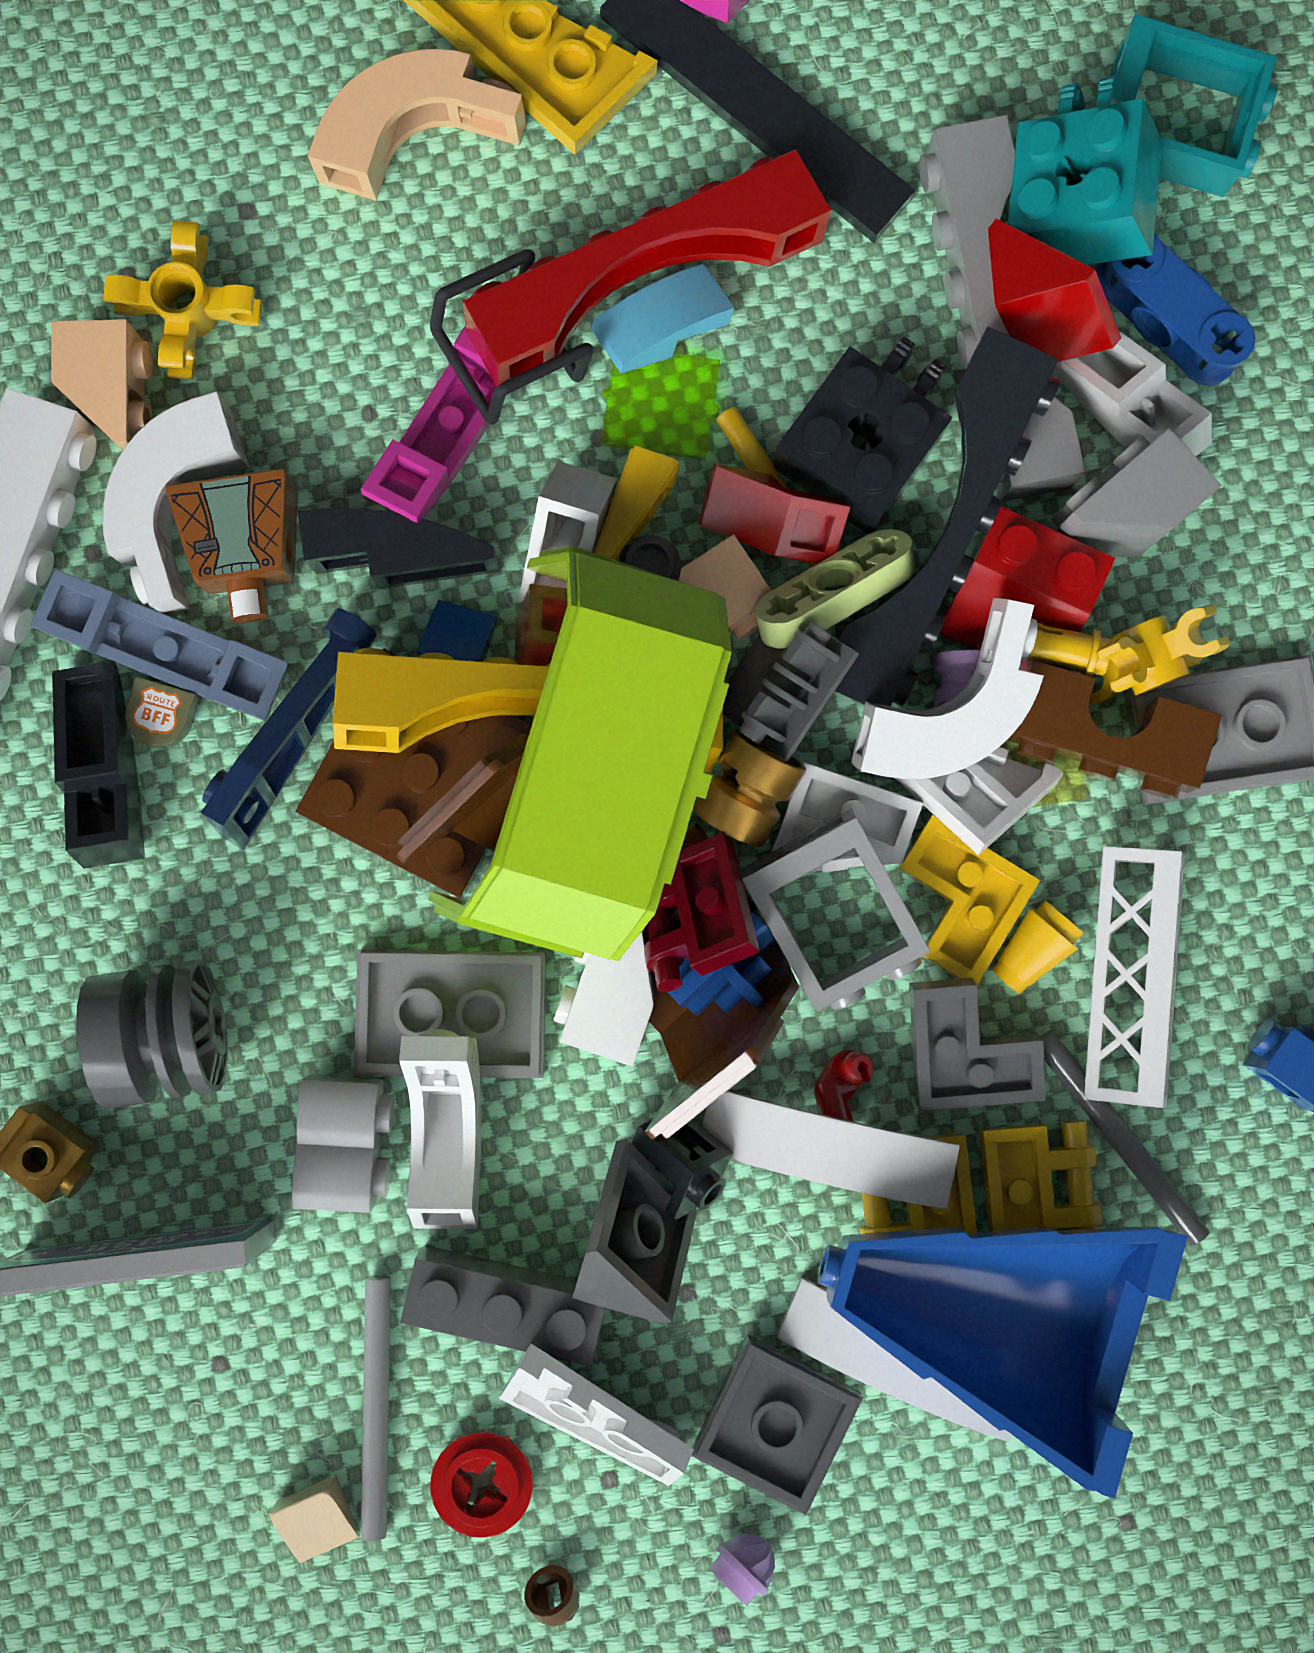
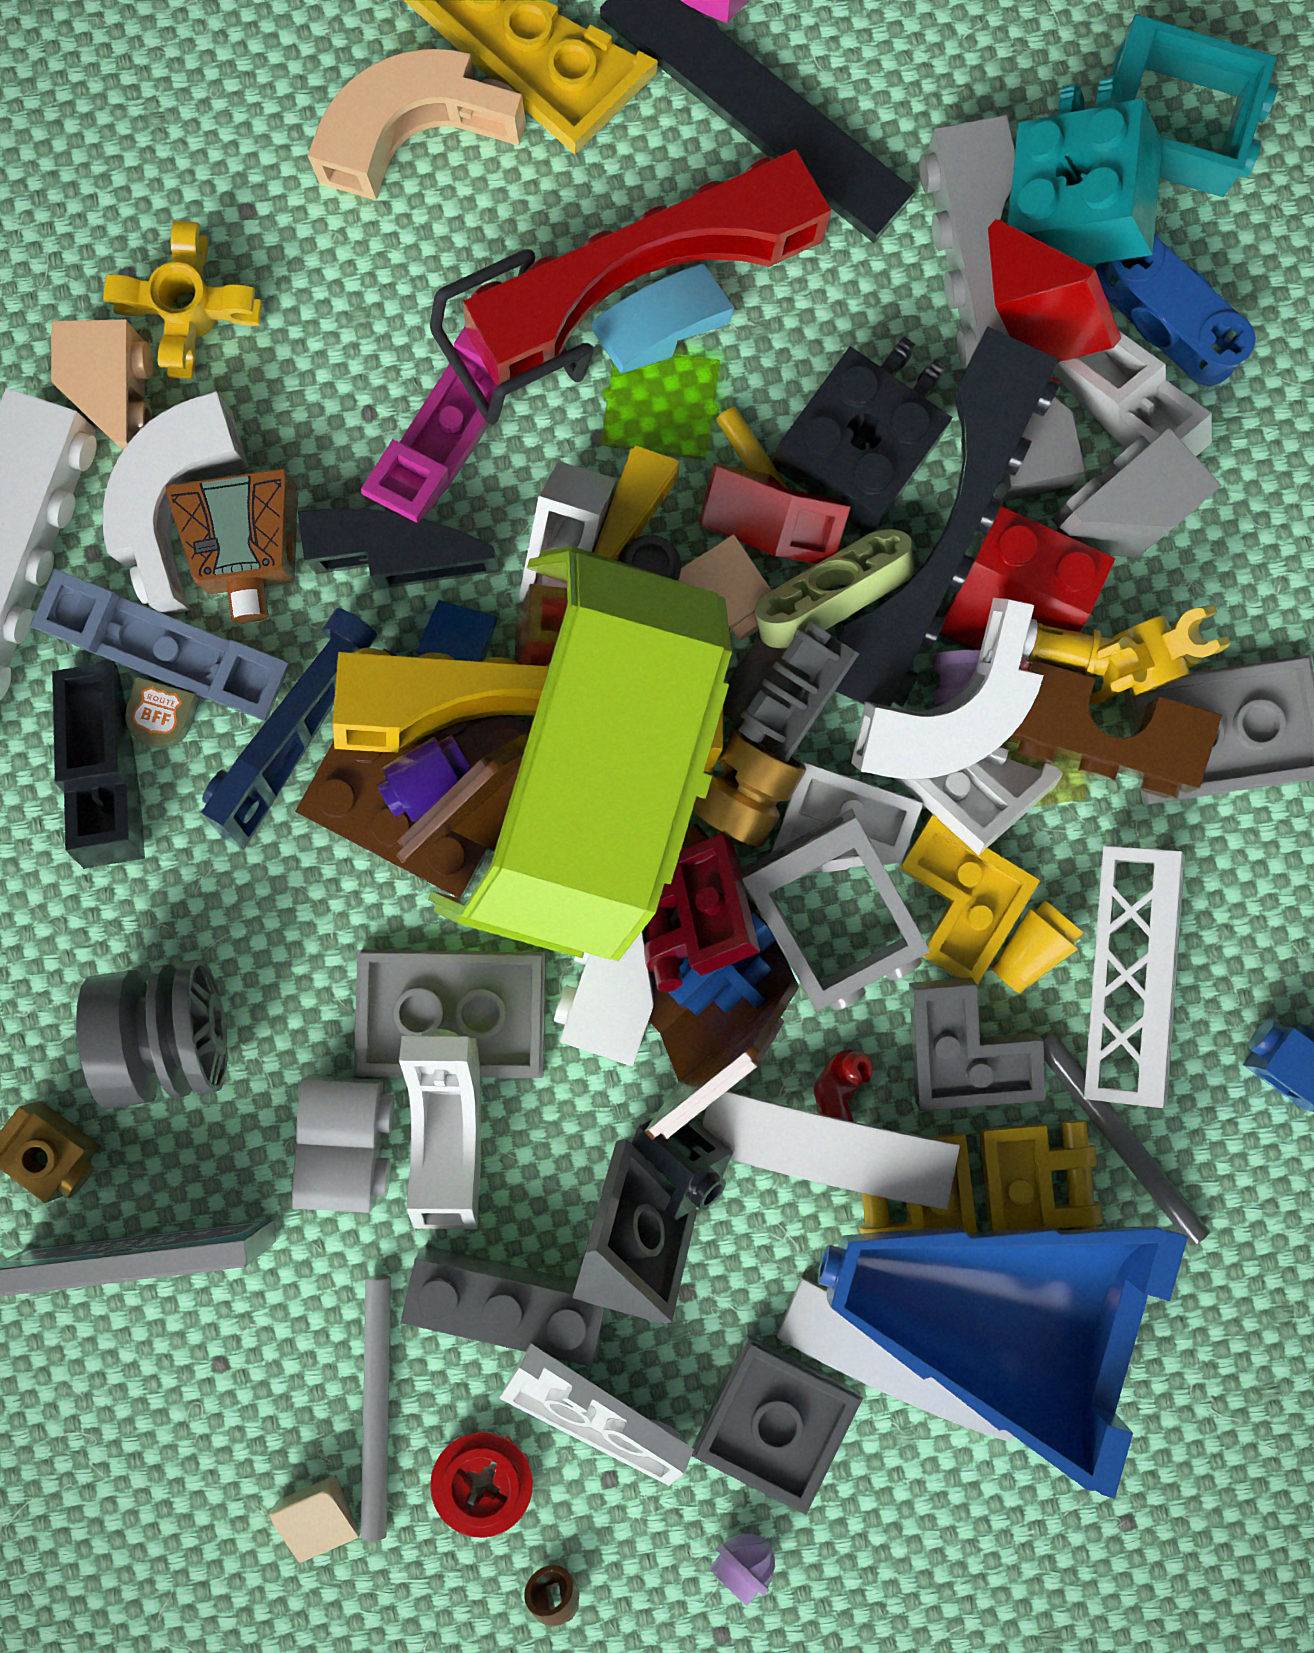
(422, 776): none -> dark purple brick

